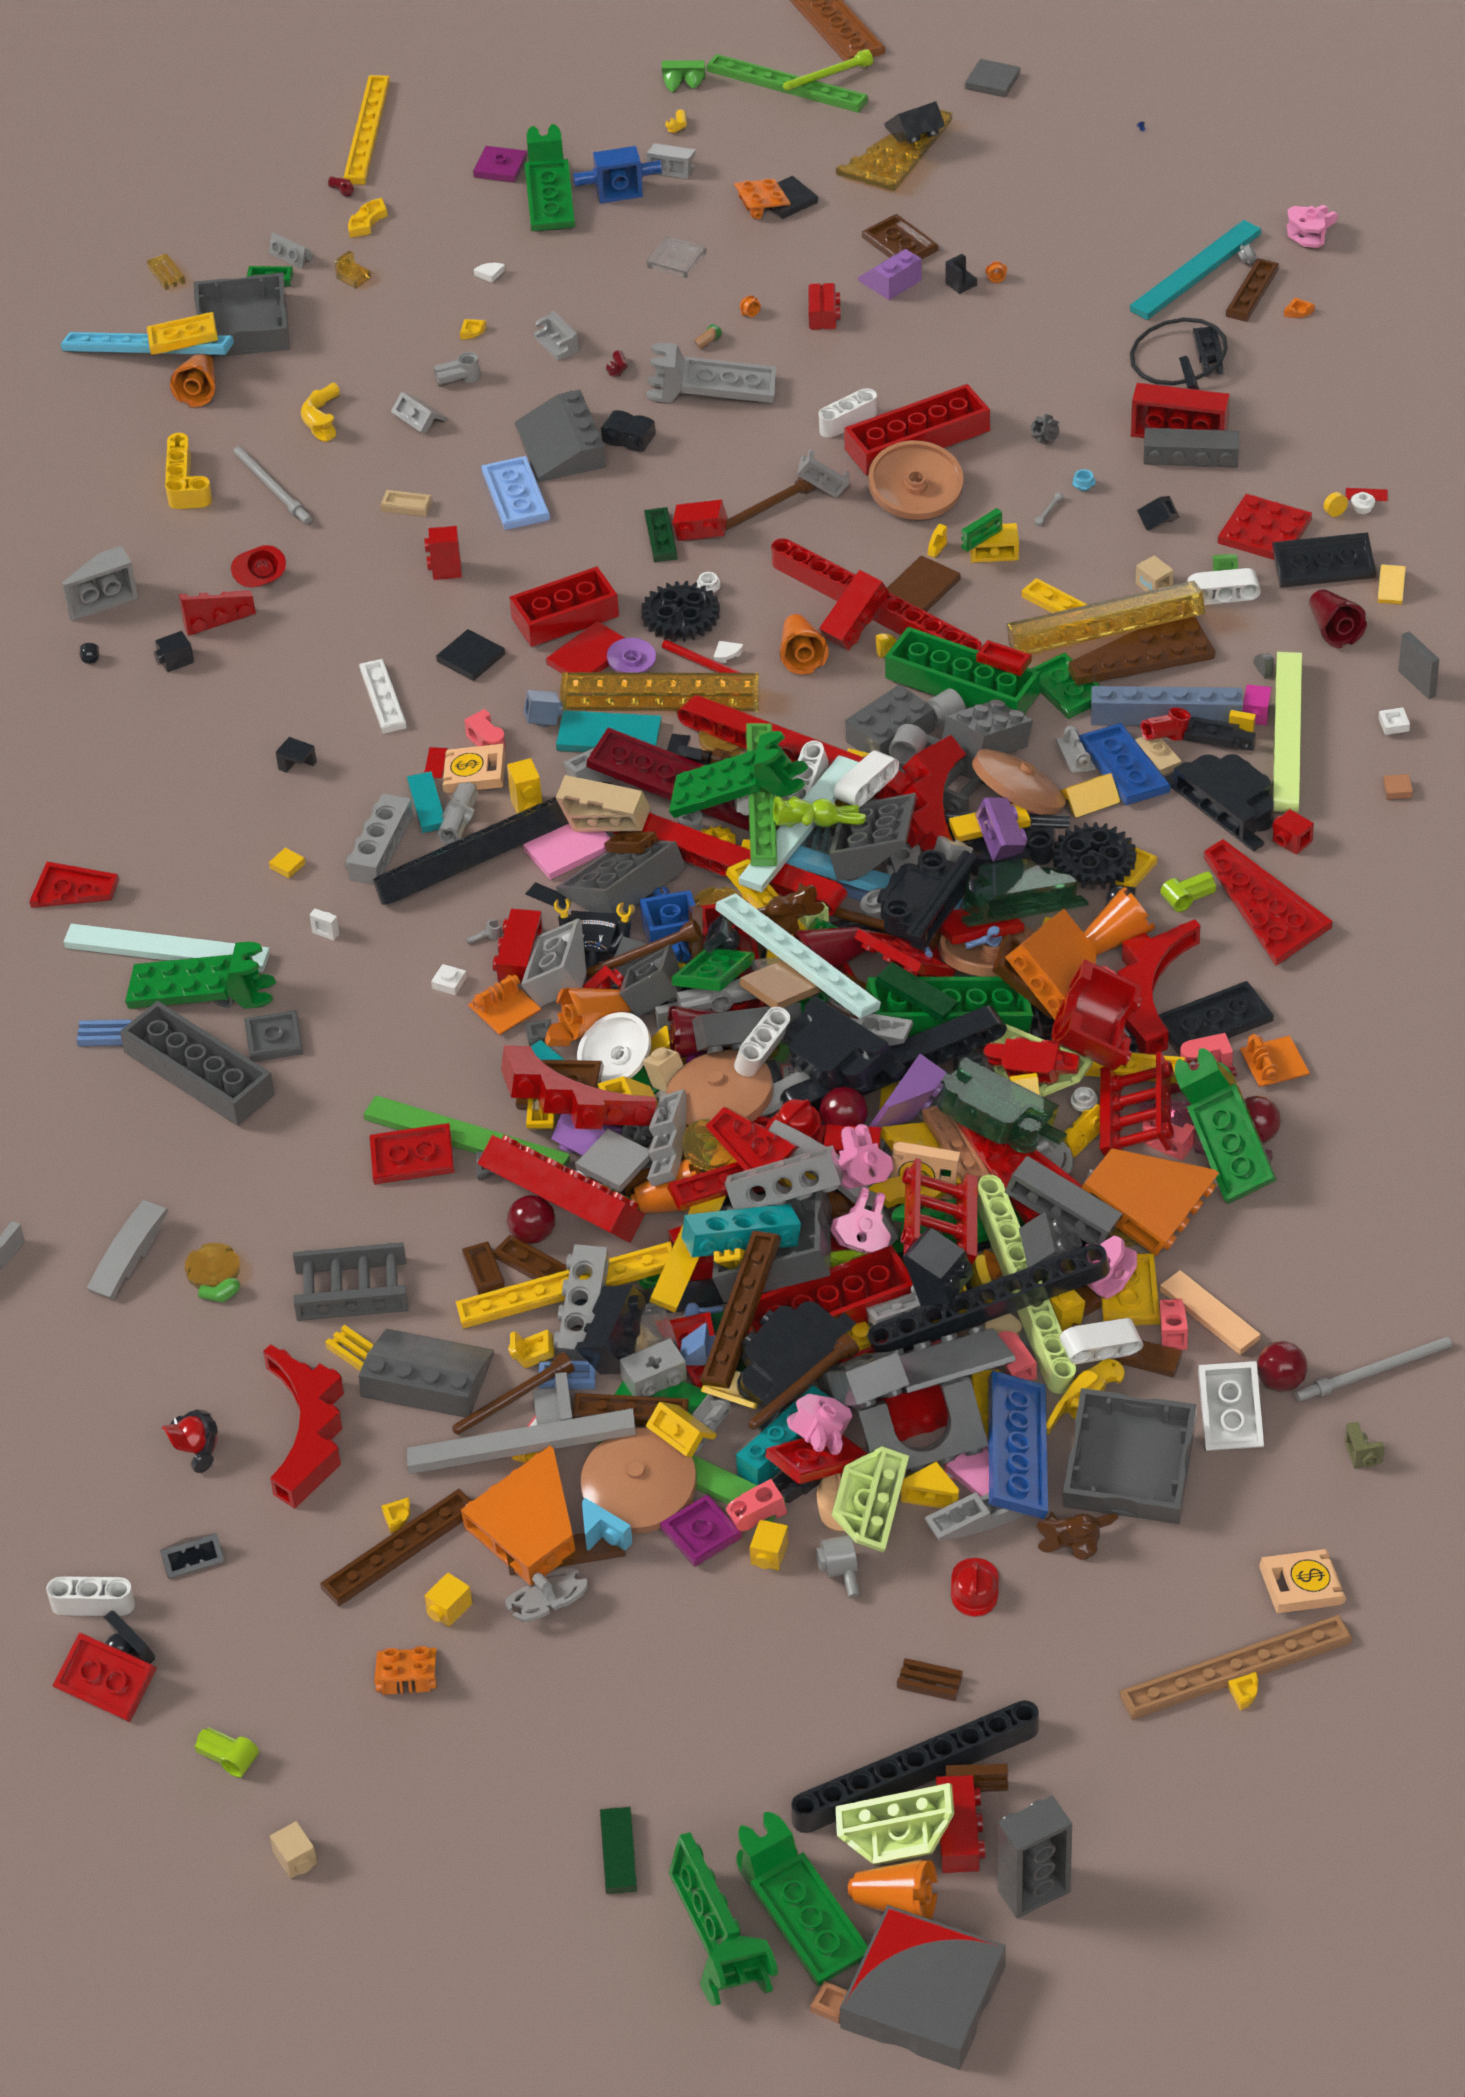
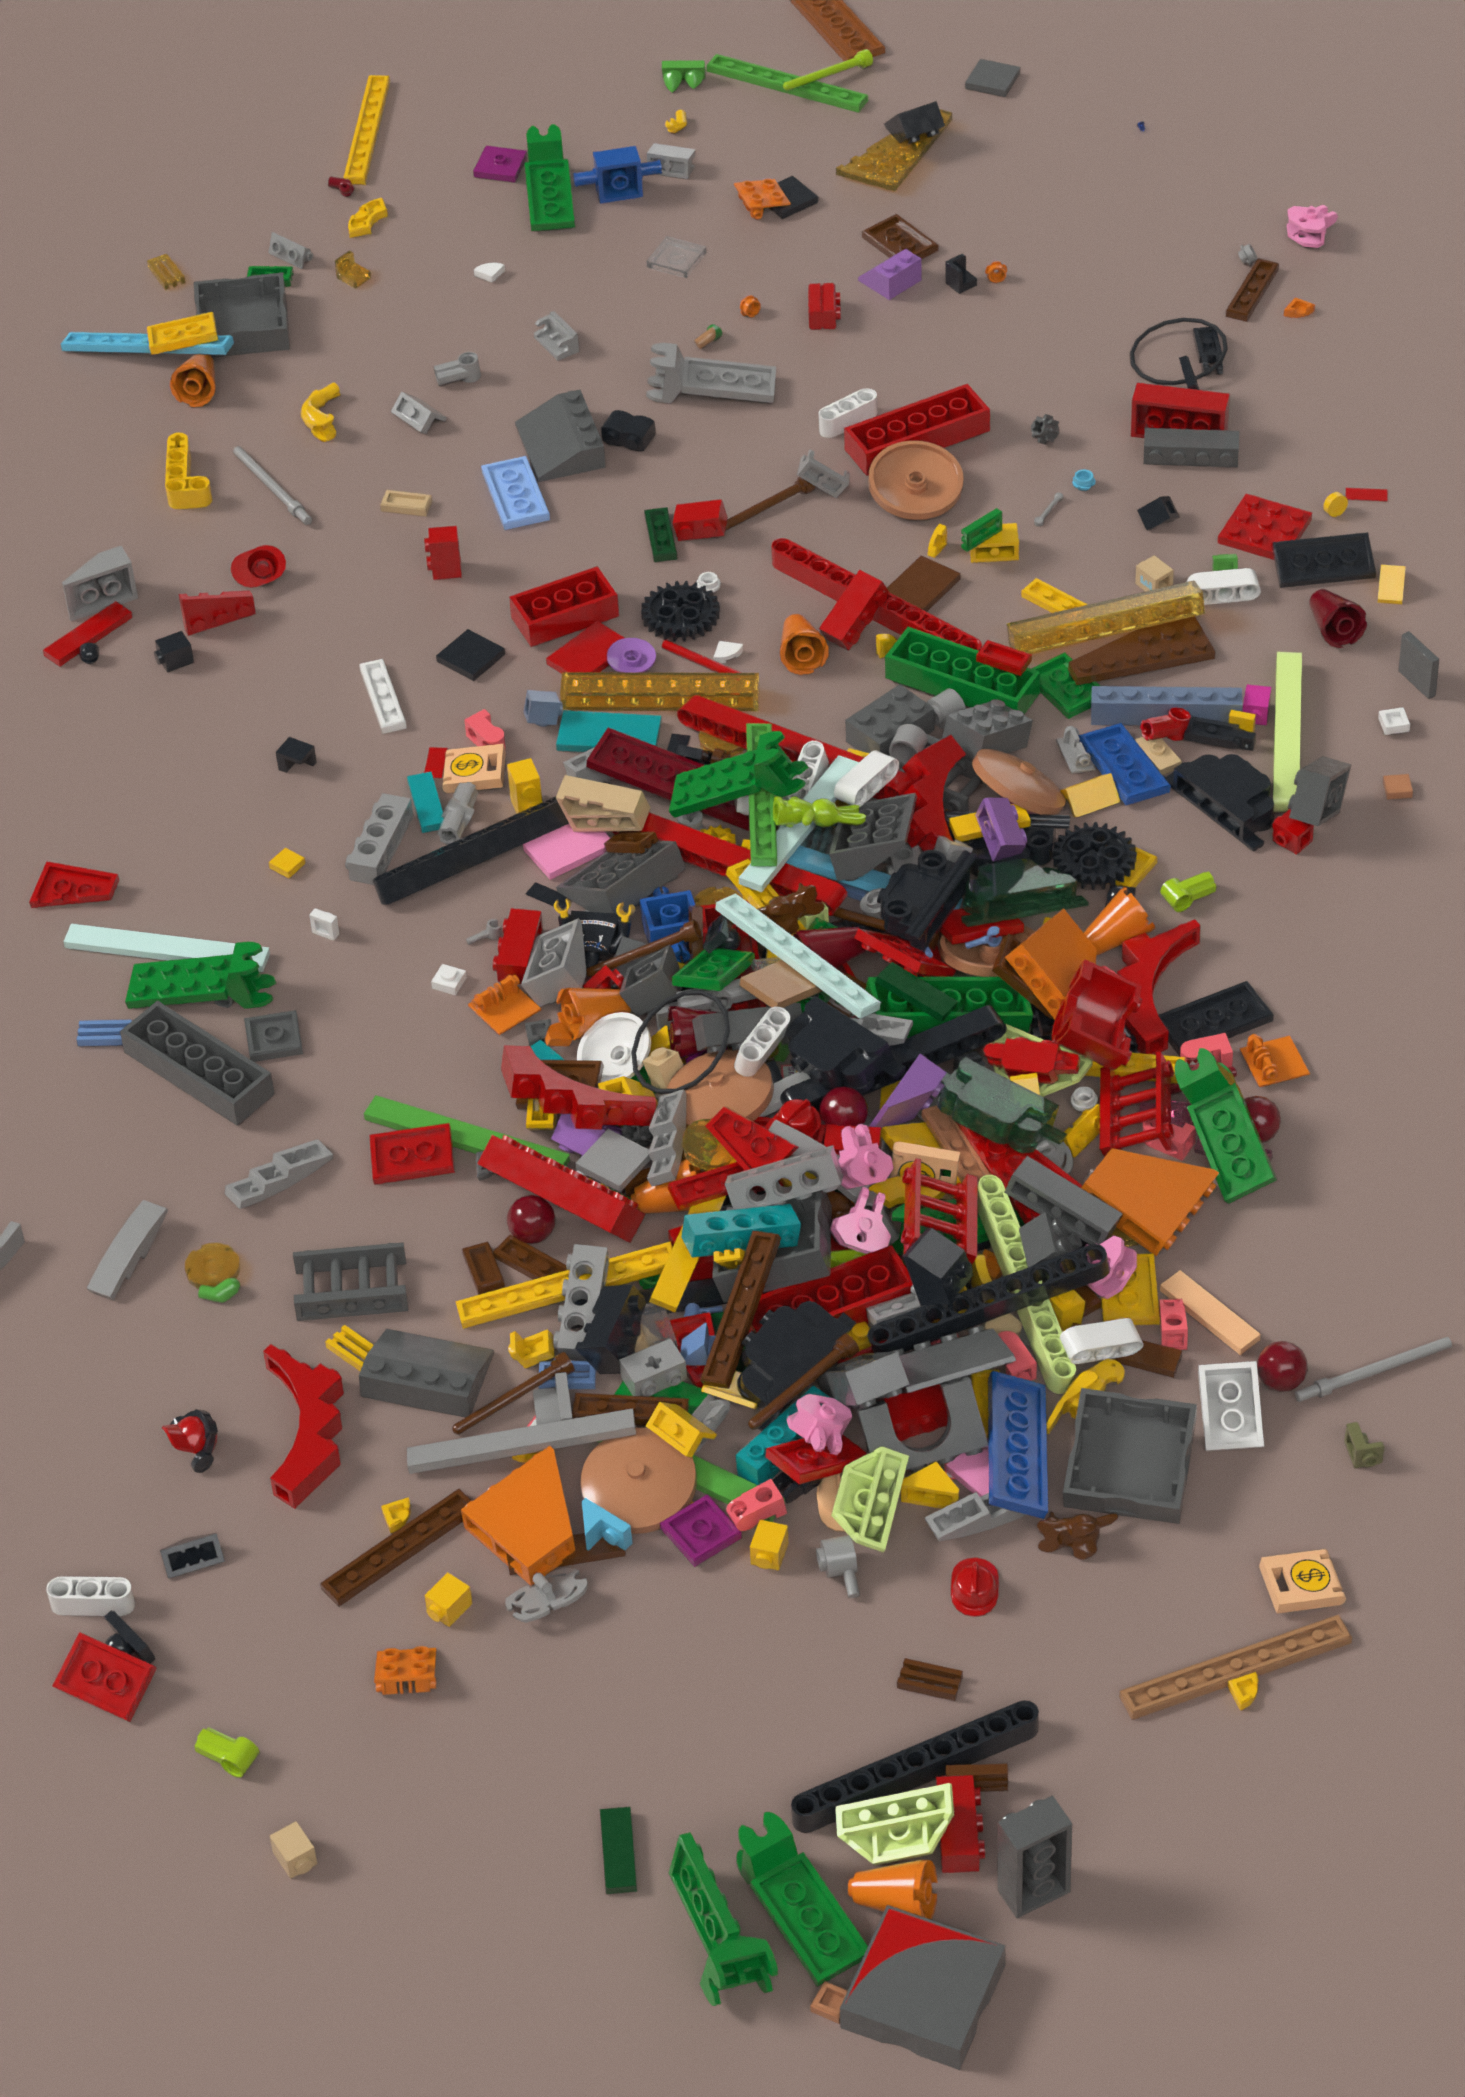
(88, 632): none -> red tile
(284, 1171): none -> light grey slope
(472, 328): yellow tile -> none
(618, 365): dark red arm -> none
(645, 1023): none -> black piece
(1195, 269): teal tile -> none
(1264, 664): dark grey tile -> none
(1271, 909): red wing -> none
(1319, 791): none -> dark grey brick
(1362, 503): white plate -> none

